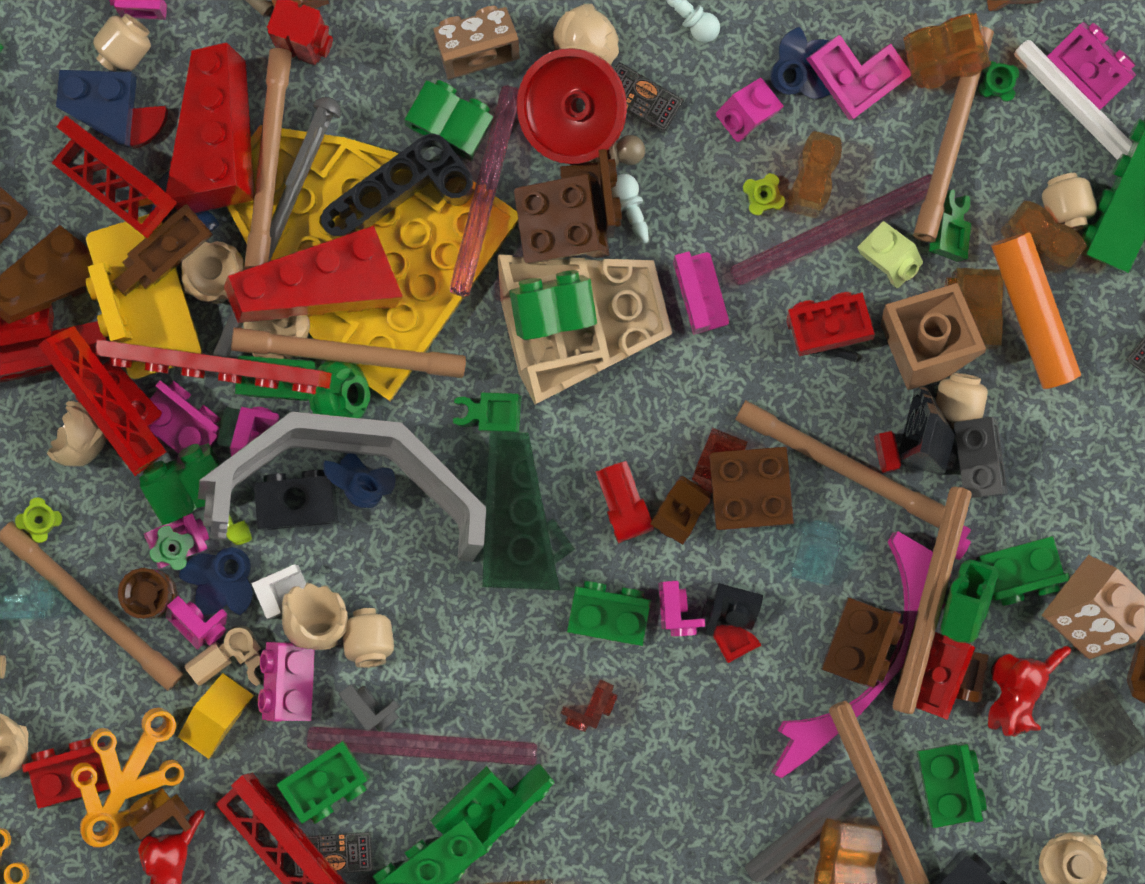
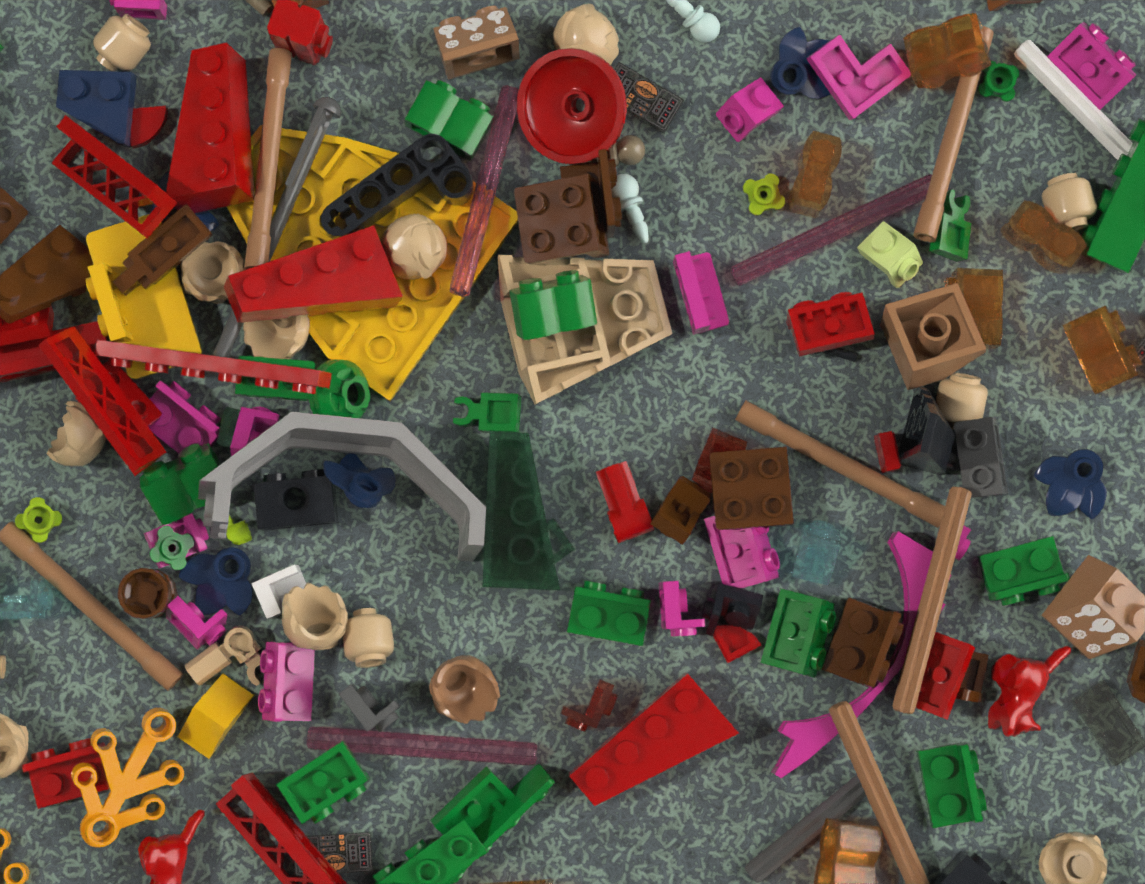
(154, 810): reddish brown bracket -> none
(264, 343): medium nougat piece -> none
(414, 246): none -> tan hair
(464, 689): none -> medium nougat hair
(657, 738): none -> red wedge
(743, 555): none -> dark pink bracket
(799, 633): none -> green bracket
(969, 601): green brick -> none
(1036, 310): orange brick -> none
(1070, 489): none -> dark blue plate
(1102, 349): none -> clear orange brick

